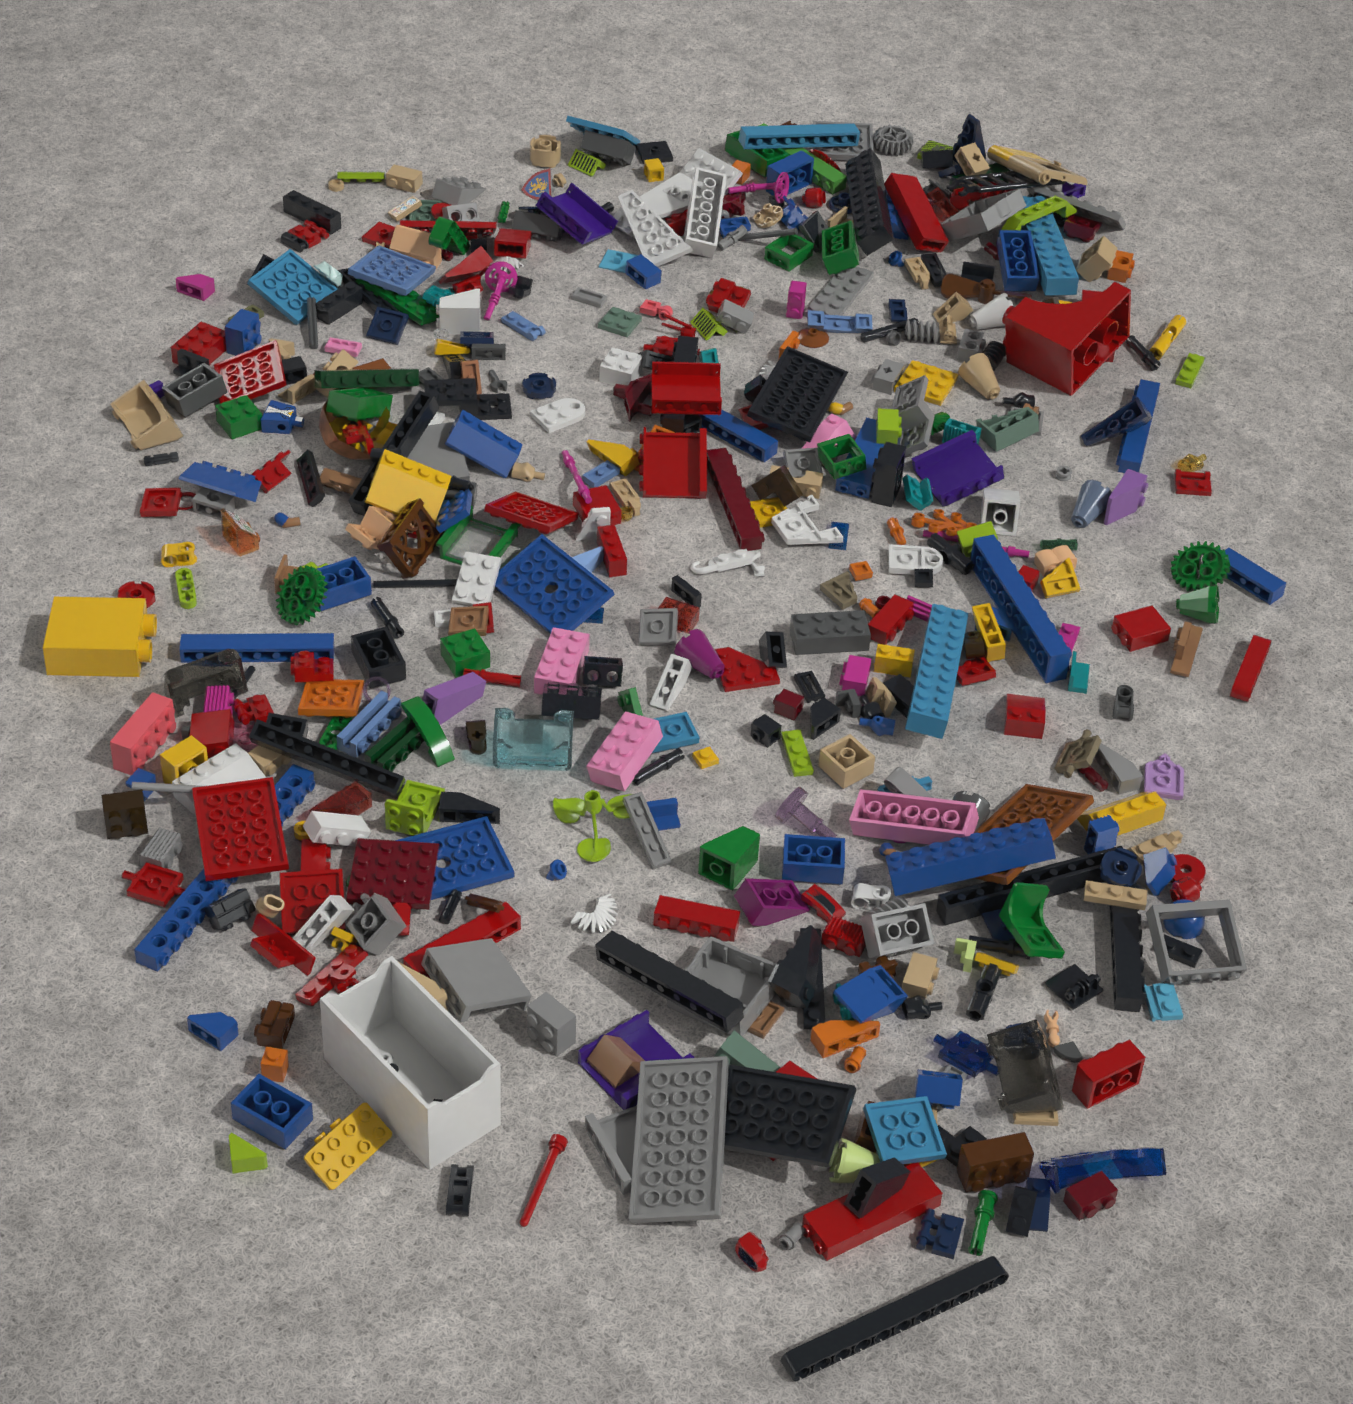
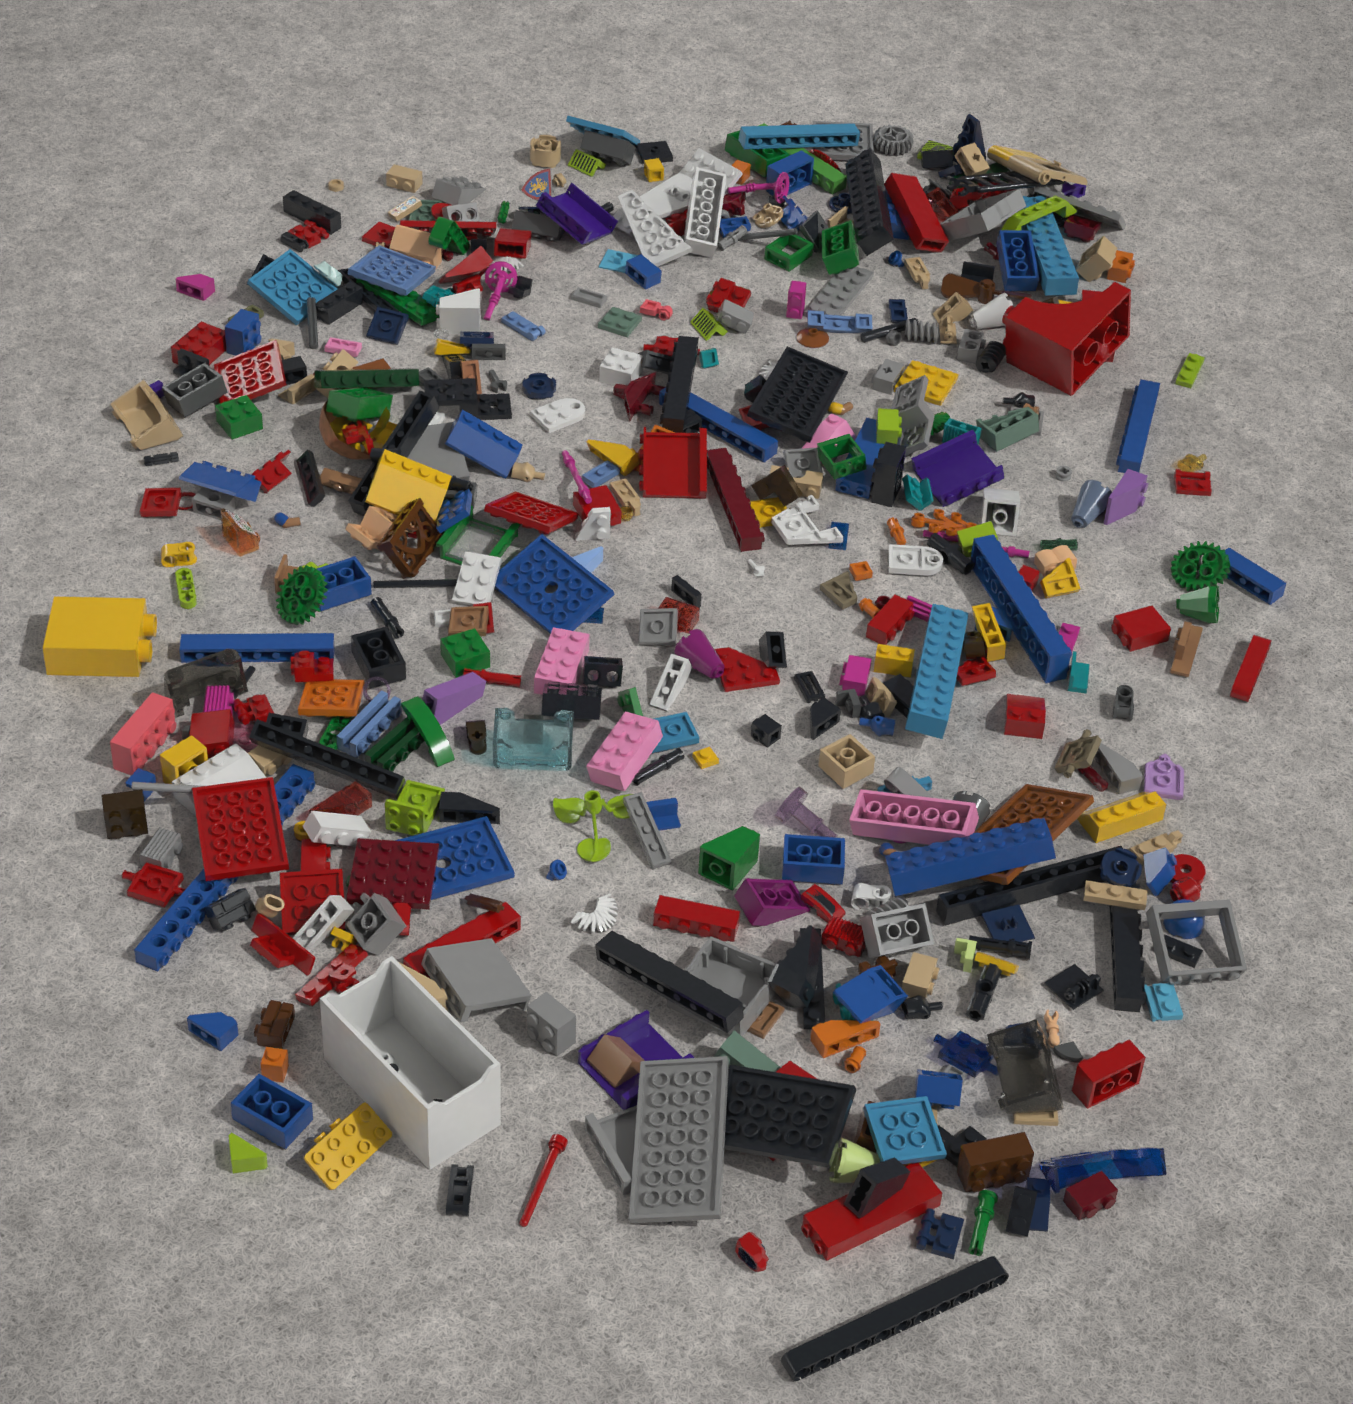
(144, 589): red plate -> none
(280, 418): blue torso -> none
(345, 176): lime plate -> none
(450, 906): black axle -> none
(613, 552): red brick -> none
(686, 388): red panel -> none
(687, 330): red plant -> none
(727, 561): white plate -> none
(788, 704): dark red brick -> none
(789, 1239): light grey pin -> none
(792, 341): orange plate -> none
(797, 753): lime plate -> none
(814, 197): red head -> none
(830, 632): dark grey brick -> none
(923, 577): black plate -> none
(934, 267): black plate -> none
(980, 375): tan cone -> none
(1025, 921): green bracket -> none
(1101, 834): blue brick -> none
(1122, 421): dark blue wedge -> none
(1146, 356): black pin -> none
(1168, 336): yellow piece -> none

